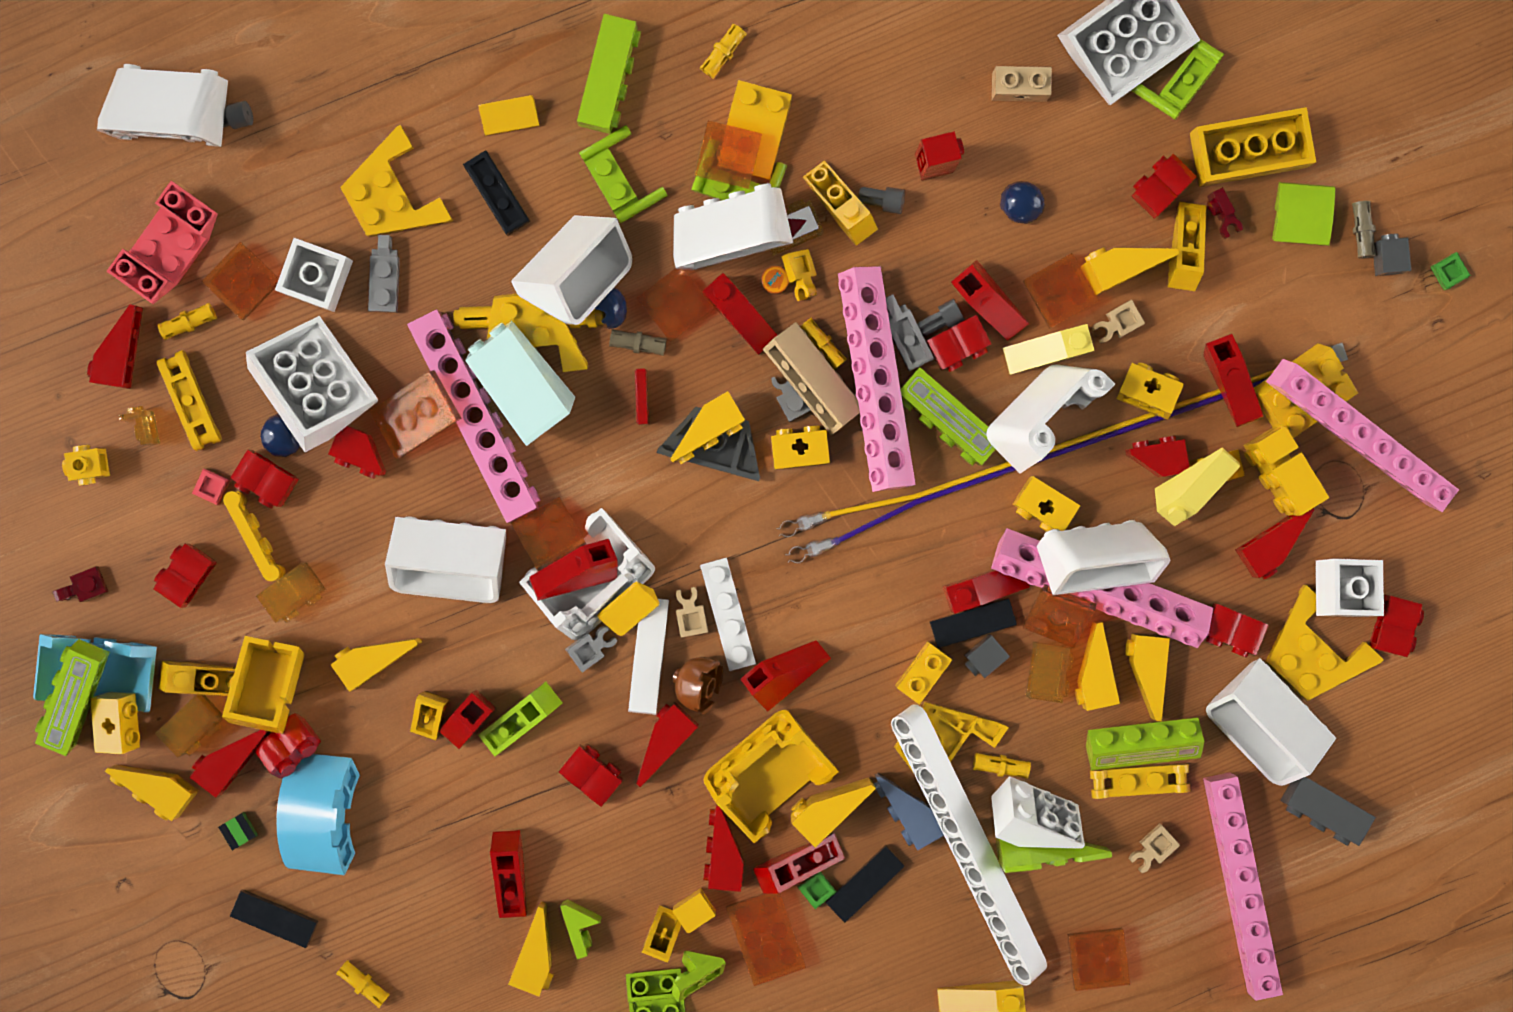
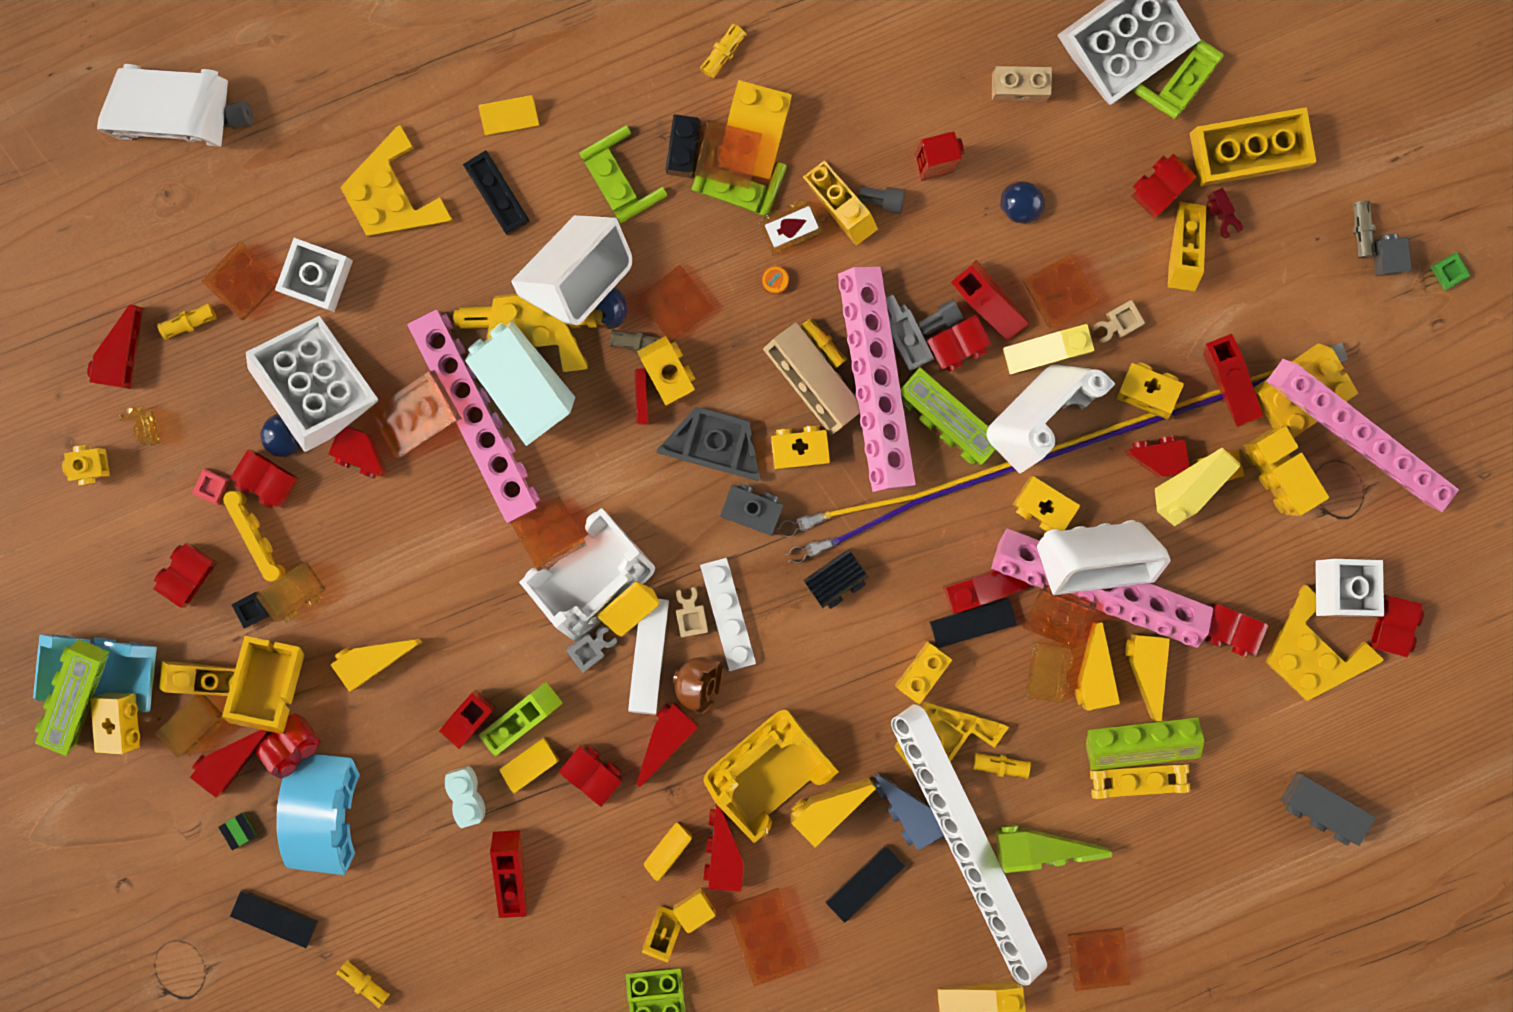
(84, 586): dark red plate -> none
(161, 790): yellow slope -> none
(166, 245): coral slope -> none
(188, 400): yellow plate -> none
(250, 610): none -> black plate
(384, 277): light grey hinge -> none
(429, 714): yellow slope -> none
(446, 559): white windscreen -> none
(468, 804): none -> light aqua brick
(529, 765): none -> yellow slope
(535, 960): yellow slope -> none
(576, 919): lime slope -> none
(579, 569): red slope -> none
(607, 74): lime brick -> none
(668, 851): none -> yellow slope
(671, 385): none -> yellow brick
(683, 146): none -> black brick
(701, 970): lime slope -> none
(713, 420): yellow slope -> none
(730, 228): white windscreen -> none
(739, 313): red slope -> none
(752, 510): none -> dark grey brick
(783, 673): red slope -> none
(790, 401): light grey plate -> none
(797, 865): red slope -> none
(800, 269): yellow plate -> none
(817, 889): bright green tile -> none
(835, 579): none -> black brick
(985, 656): dark grey brick -> none
(1035, 817): white slope -> none
(1118, 265): yellow slope -> none
(1157, 845): tan plate -> none
(1243, 886): bright pink brick -> none
(1270, 724): white windscreen -> none
(1272, 546): red slope -> none
(1304, 213): lime slope -> none

